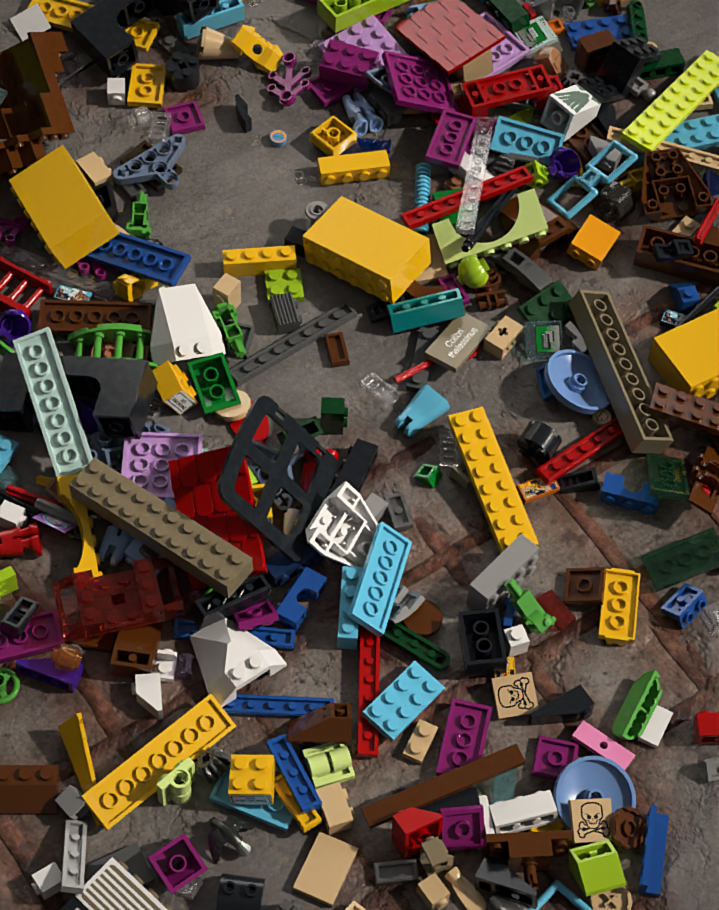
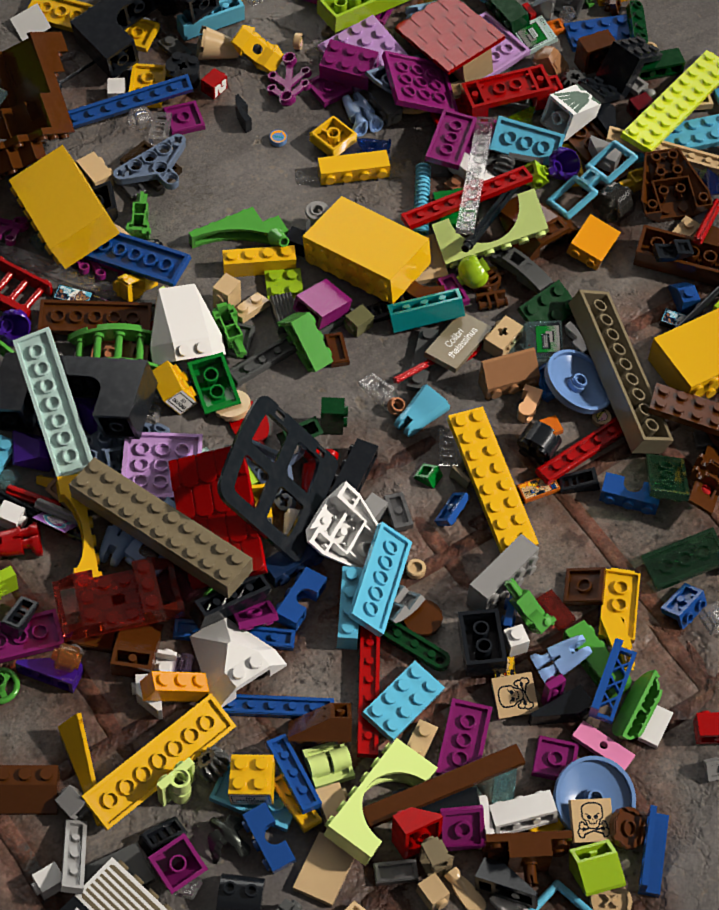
(30, 451): none -> dark purple slope
(125, 102): none -> blue plate
(150, 843): none -> black slope
(174, 686): none -> light orange brick
(214, 83): none -> red brick
(240, 226): none -> bright green arch
(251, 307): none -> tan plate
(276, 855): none -> blue arch
(278, 238): none -> bright green cone
(298, 41): none -> tan tile
(307, 339): none -> bright green wedge
(323, 302): none -> magenta brick
(349, 826): none -> yellowish green arch
(359, 321): none -> olive brick
(399, 402): none -> nougat plate
(416, 569): none -> tan tile
(452, 509): none -> blue plate
(509, 373): none -> medium nougat slope
(528, 408): none -> light nougat leg
(553, 688): none -> magenta plate
(554, 423): none -> orange tile
(563, 655): none -> light blue piece
(597, 660): none -> bright green brick
(606, 677): none -> blue fence
(615, 628): none -> yellow arm
(639, 104): none -> dark red brick

